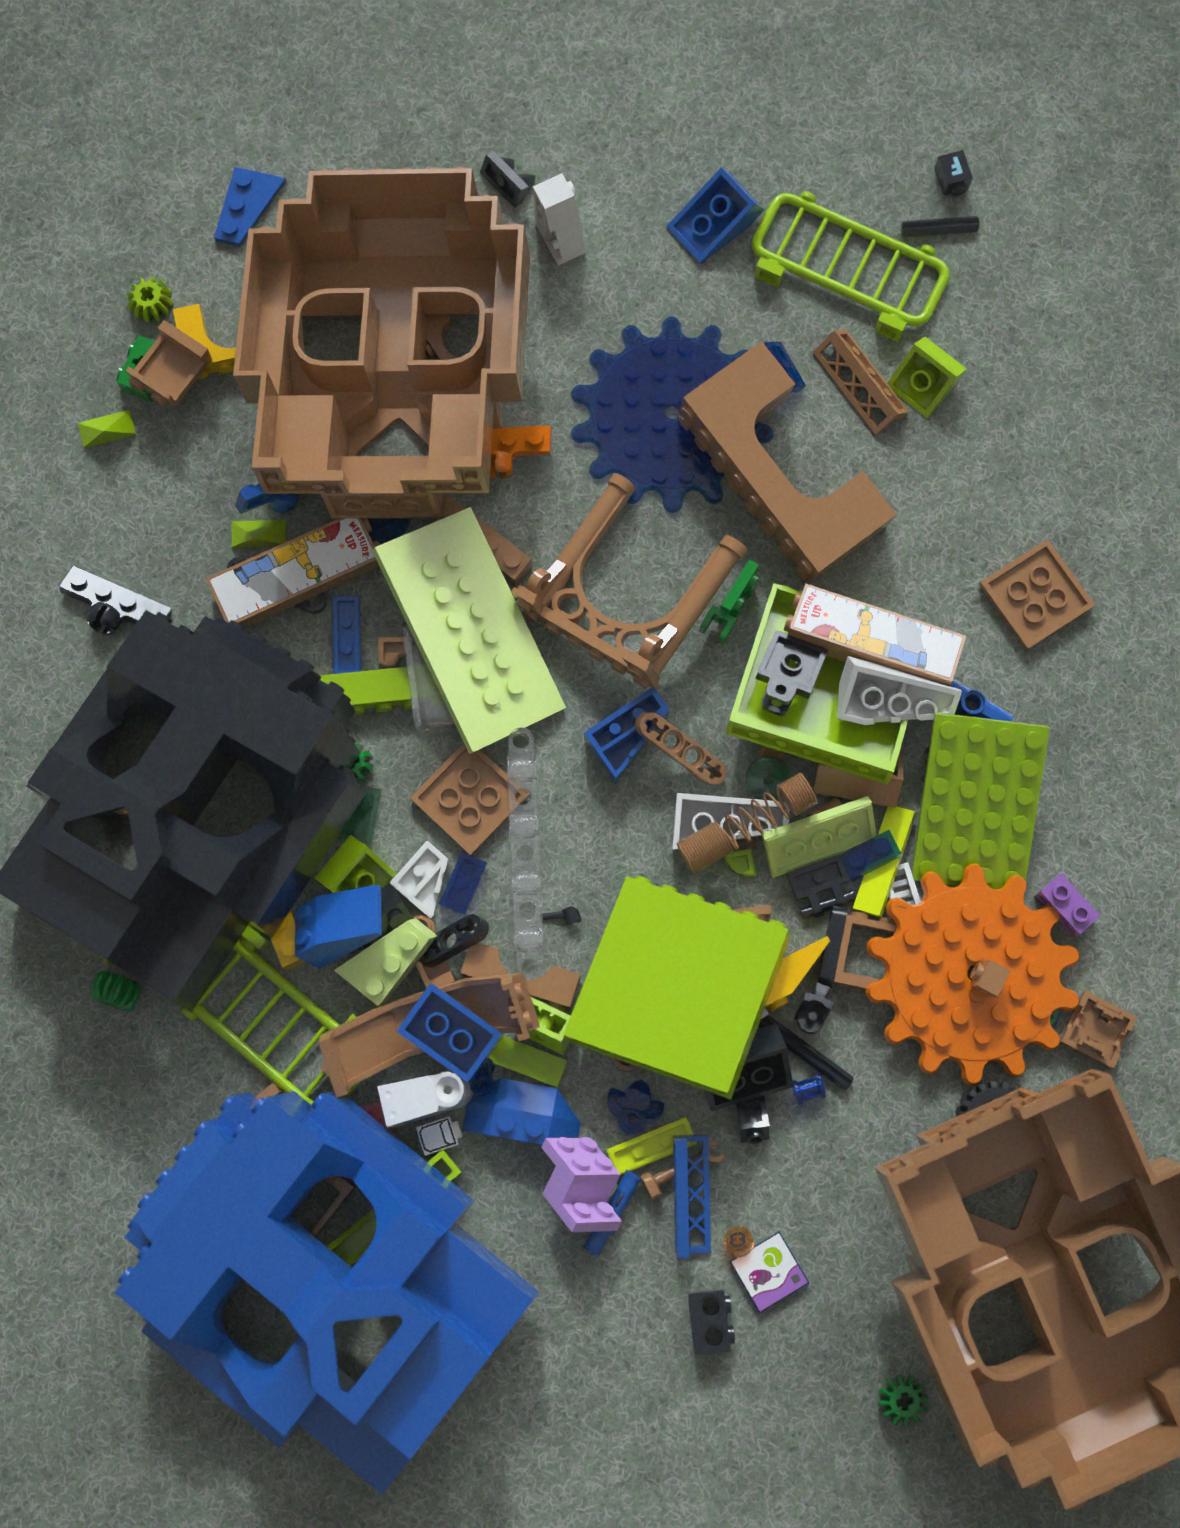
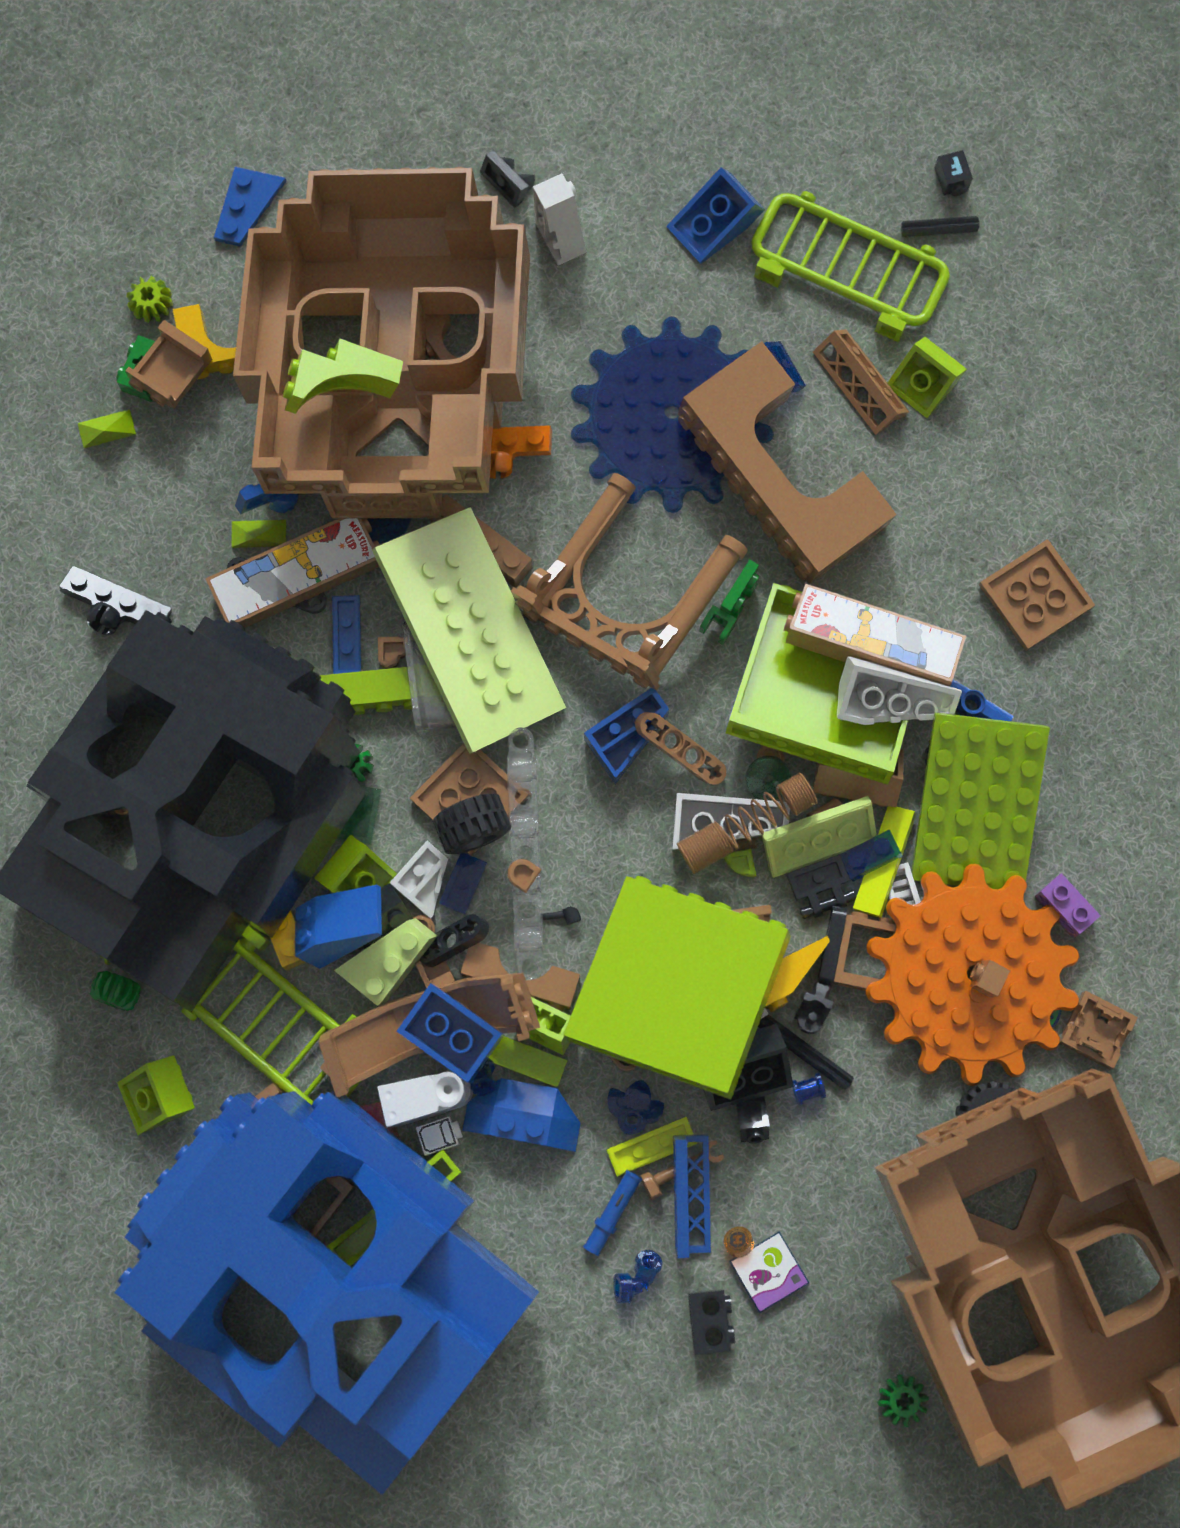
(156, 1094): none -> lime slope
(342, 368): none -> lime arch
(472, 823): none -> black tyre
(522, 874): none -> medium nougat tile
(581, 1184): lavender bracket -> none
(646, 1267): none -> clear blue arm
(787, 681): plate -> none

